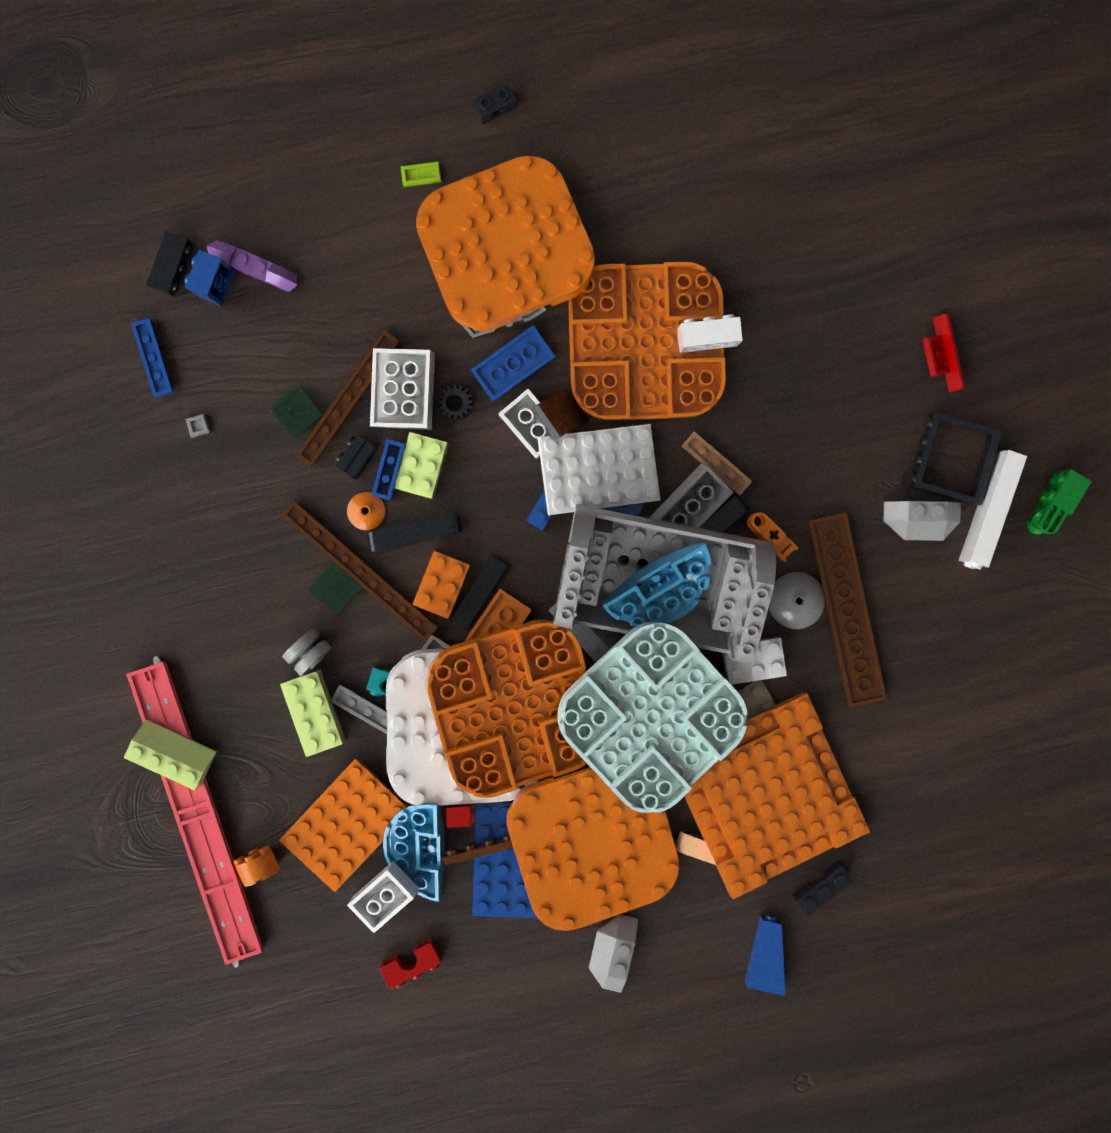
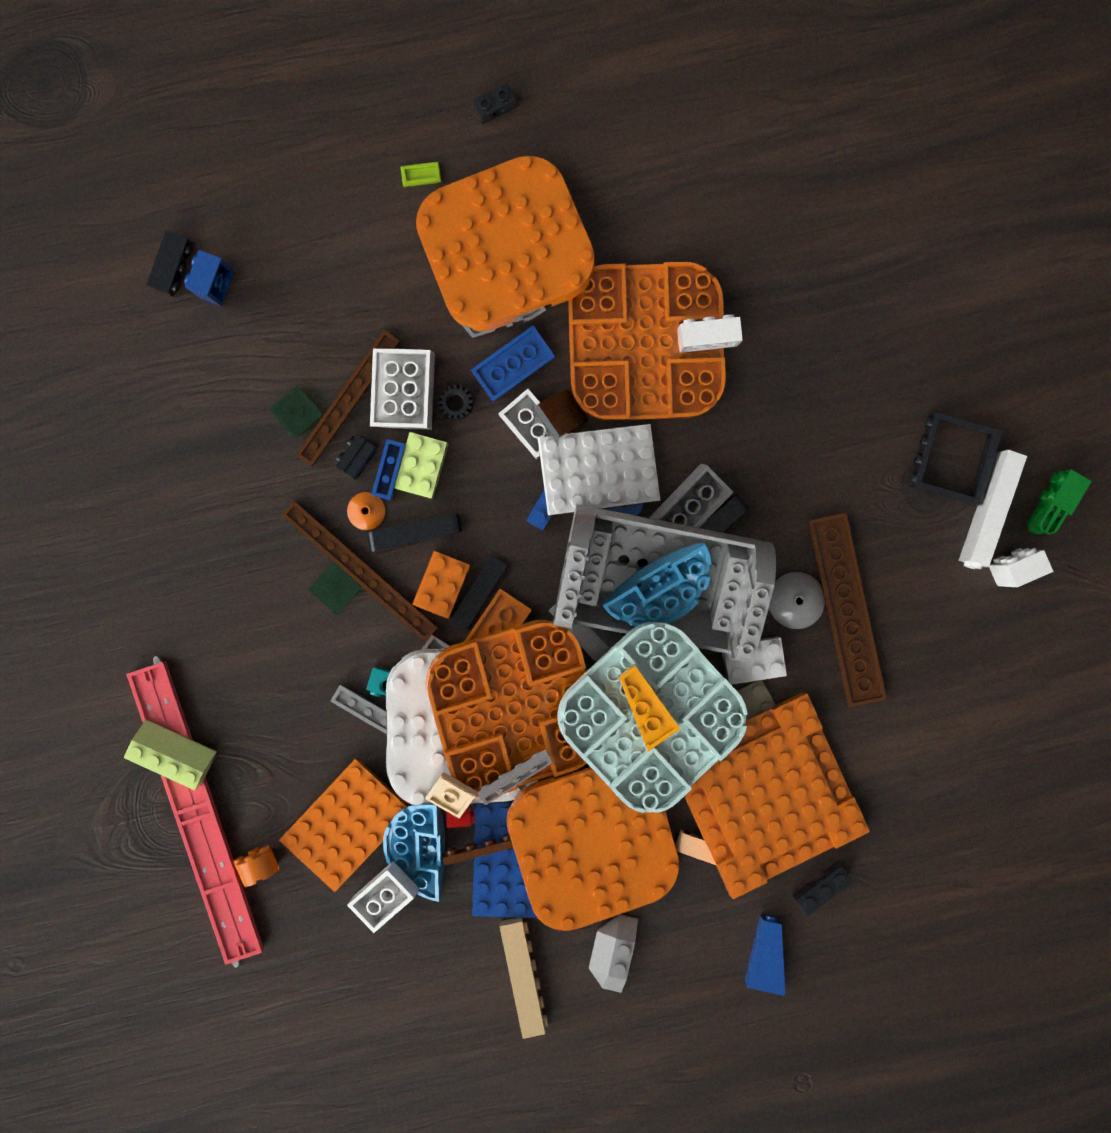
(152, 358): blue plate -> none
(198, 425): light grey tile -> none
(254, 265): medium lavender brick -> none
(307, 652): light grey wheel -> none
(313, 713): yellowish green brick -> none
(397, 972): red arch -> none
(451, 795): none -> tan tile
(519, 774): none -> light grey plate
(522, 977): none -> tan brick
(649, 712): none -> light orange wing
(717, 463): medium nougat plate -> none
(782, 544): orange piece -> none
(922, 519): light grey wedge -> none
(943, 354): red bracket -> none
(1020, 567): none -> white brick

